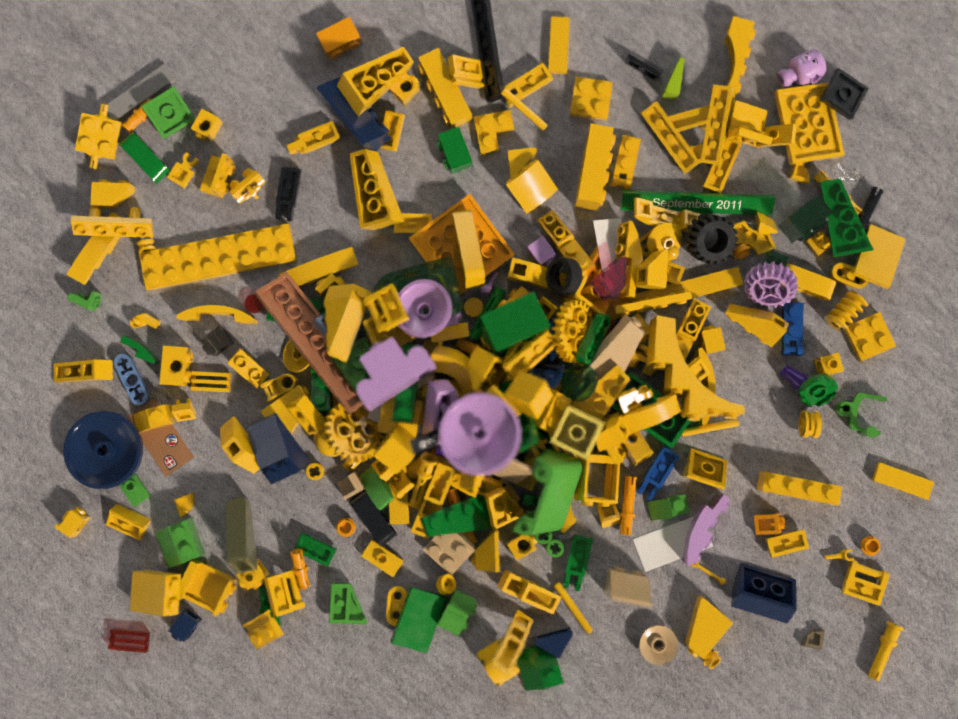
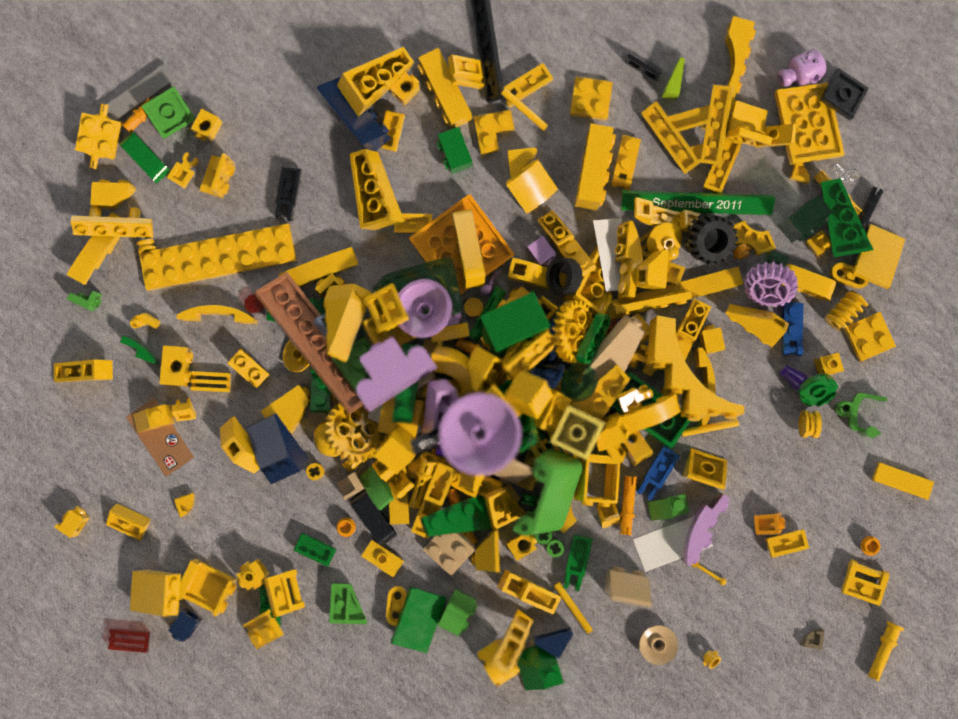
(103, 450): dark blue dish -> none
(124, 376): medium blue beam -> none
(135, 490): bright green plate -> none
(180, 543): bright green slope -> none
(216, 341): clear smoke brick -> none
(240, 535): olive slope -> none
(247, 187): yellow hips -> none
(276, 387): yellow piece -> none
(300, 569): light orange pin -> none
(306, 415): yellow slope -> none
(314, 139): yellow hinge -> none
(339, 38): light orange brick -> none
(446, 584): yellow tile -> none
(558, 45): yellow tile -> none
(611, 280): clear pink slope -> none
(699, 368): yellow tile -> none
(705, 628): yellow slope -> none
(764, 224): yellow slope -> none
(764, 593): dark blue slope -> none
(799, 488): yellow brick -> none
(843, 555): yellow hand -> none

